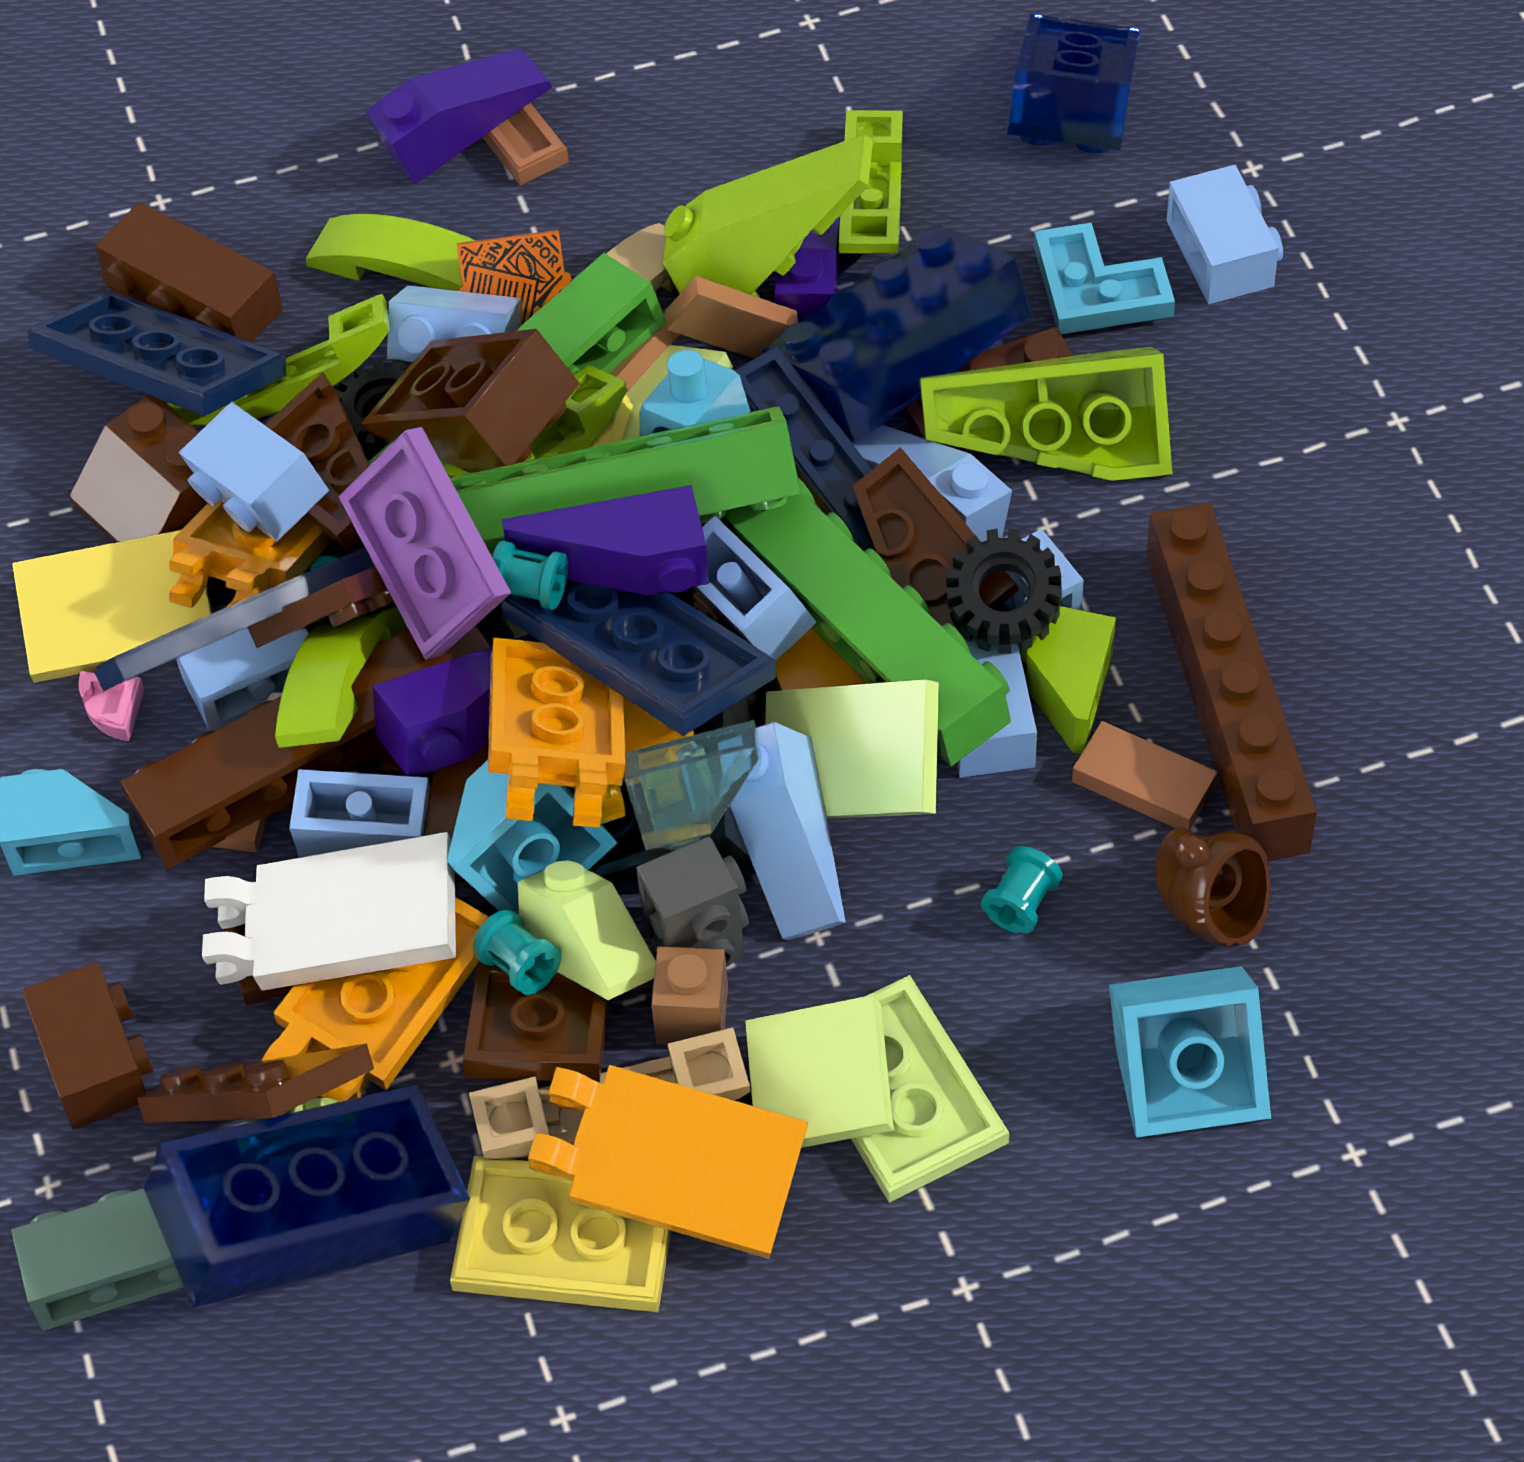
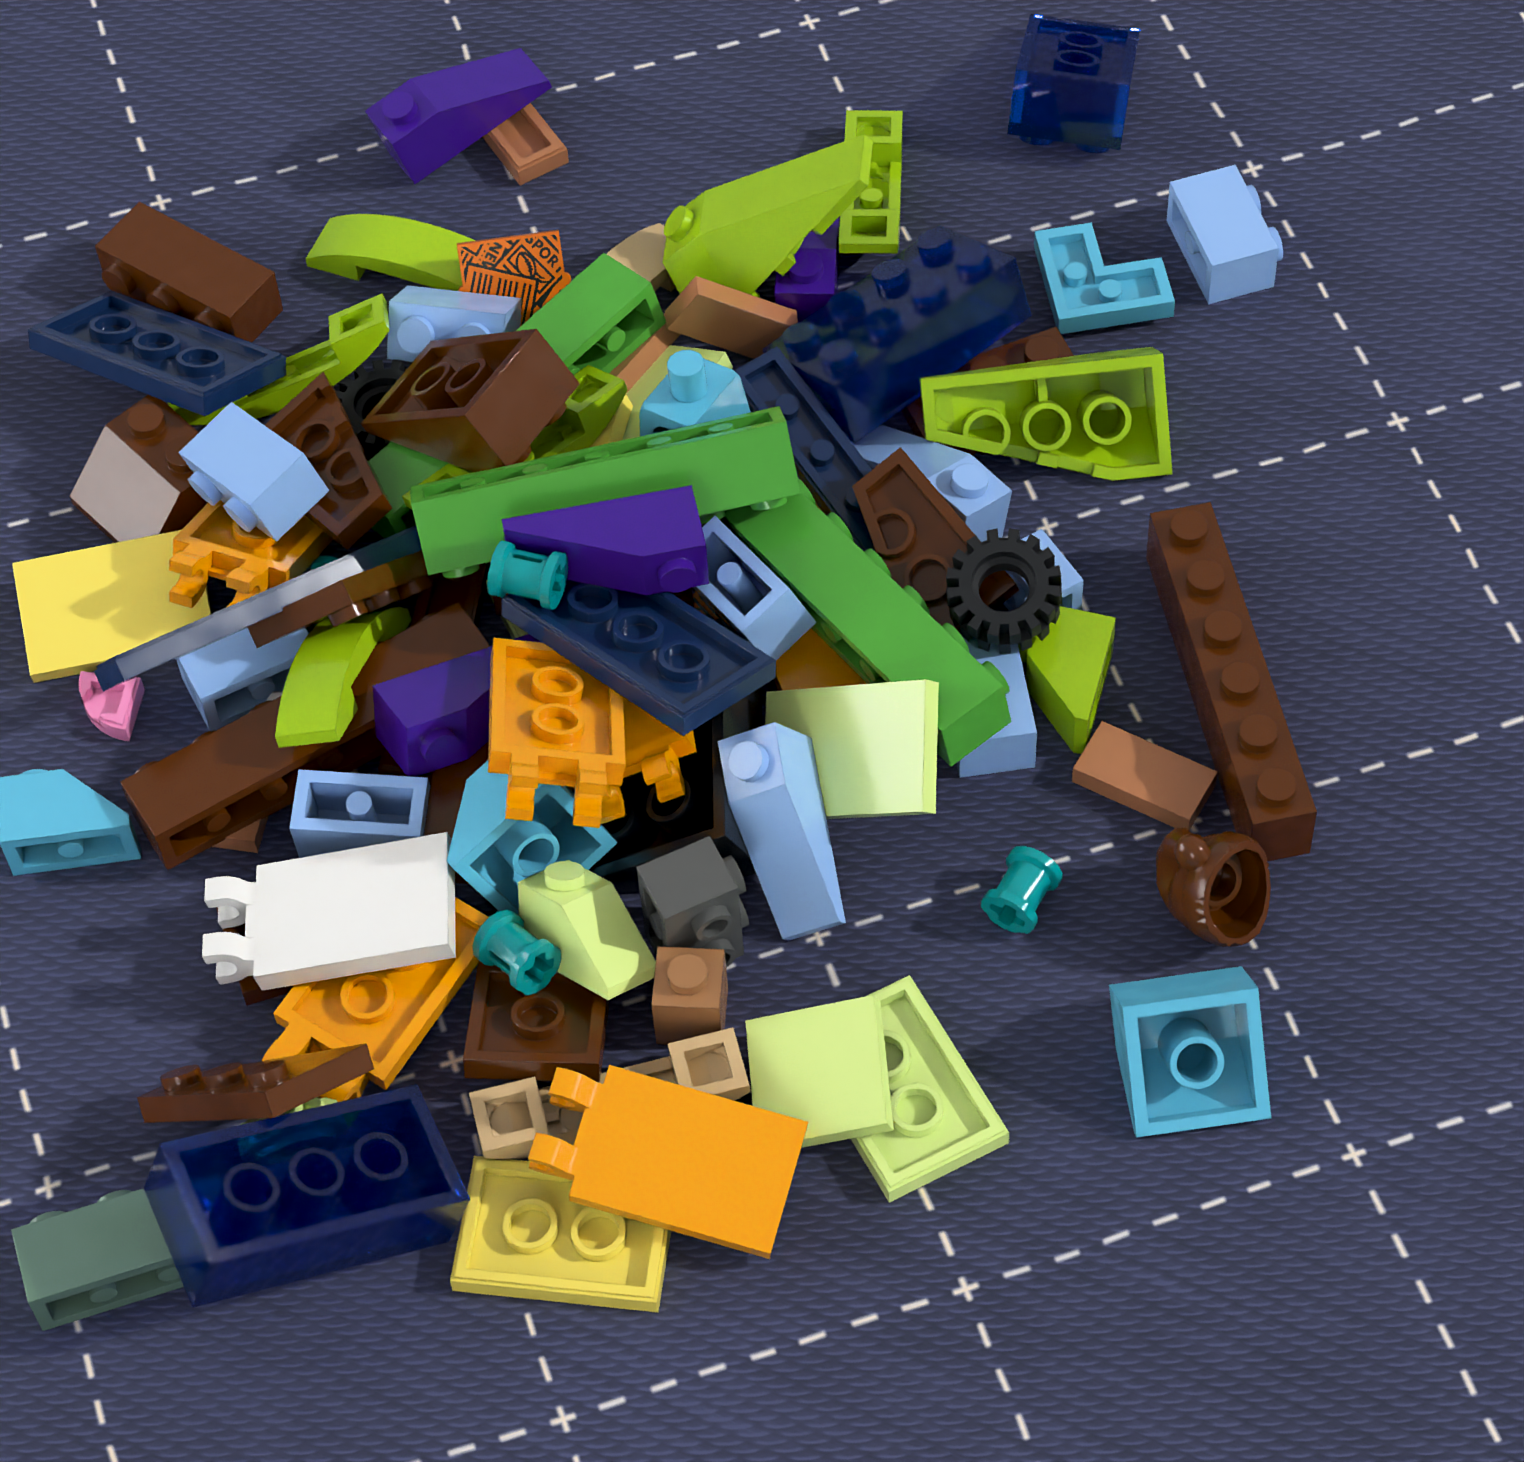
(86, 1045): reddish brown brick -> none
(424, 543): medium lavender tile -> none
(688, 783): clear light blue slope -> none

